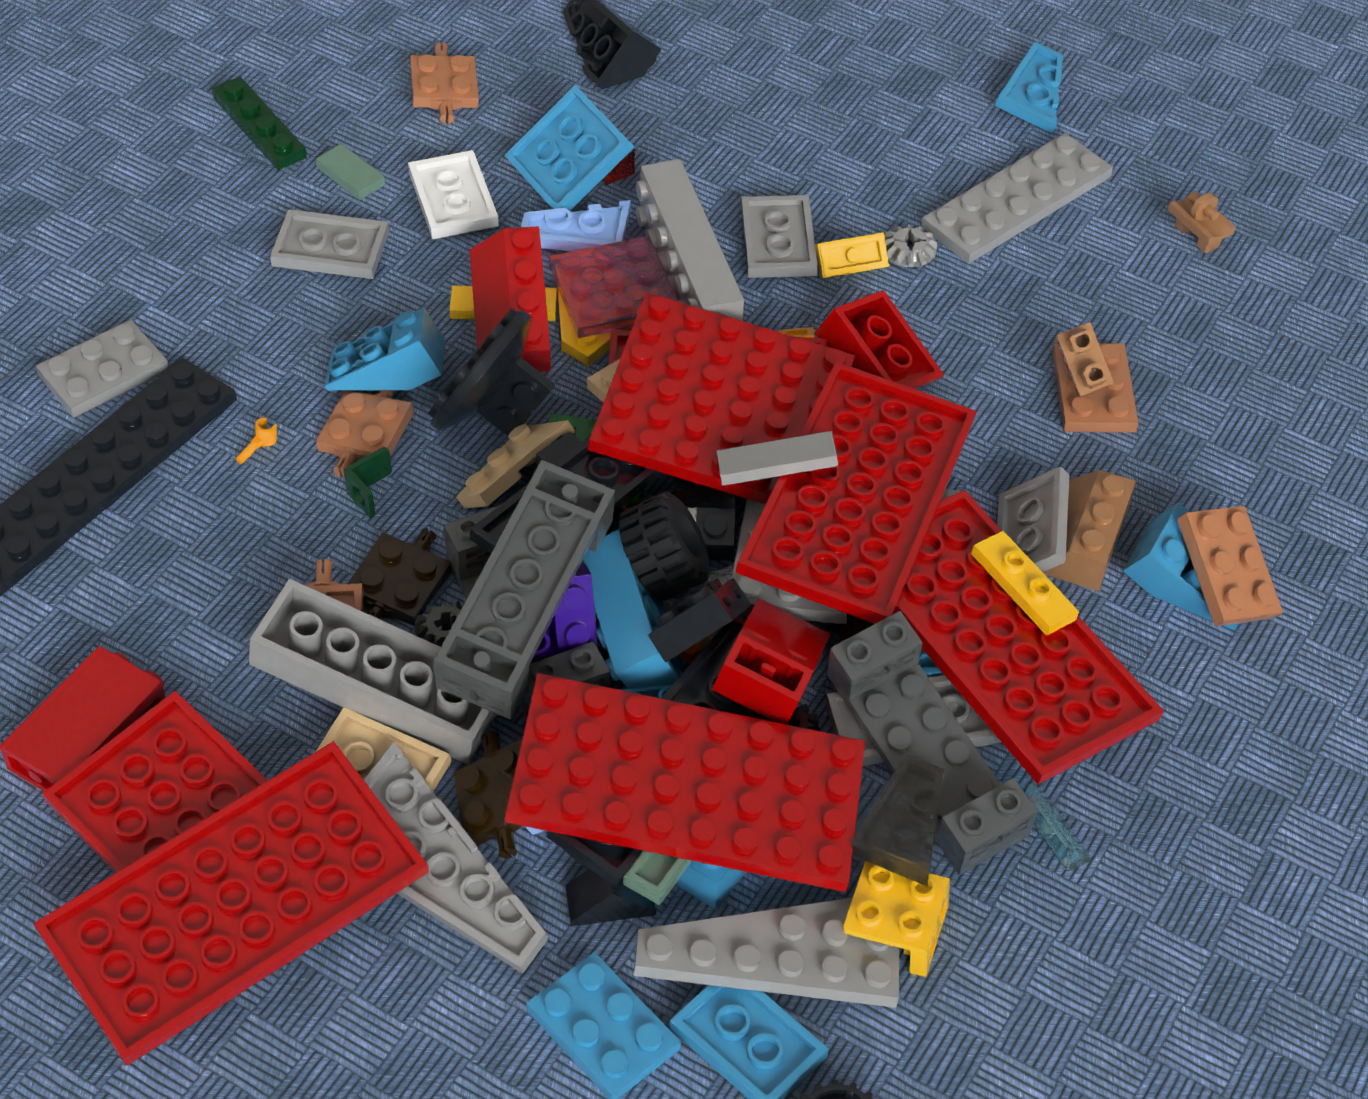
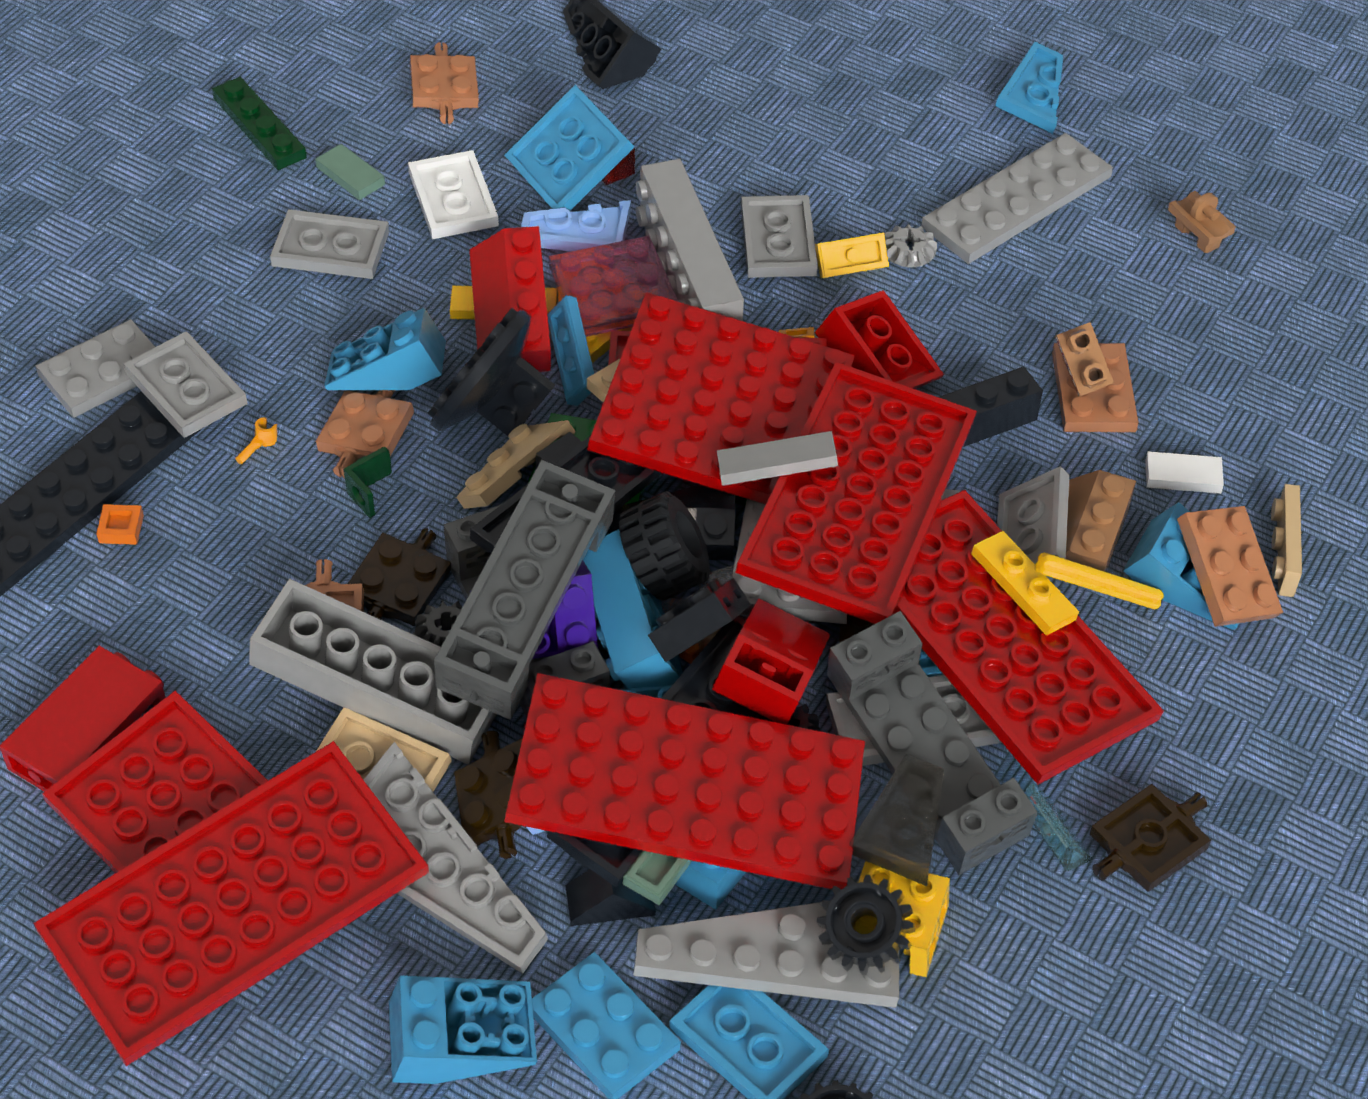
(120, 524): none -> orange plate
(185, 384): none -> light grey plate
(459, 1028): none -> dark azure slope
(571, 349): none -> dark azure tile
(871, 948): none -> black gear
(1000, 403): none -> black brick
(1099, 581): none -> yellow axle
(1150, 837): none -> dark brown plate
(1184, 472): none -> white tile
(1287, 540): none -> tan plate

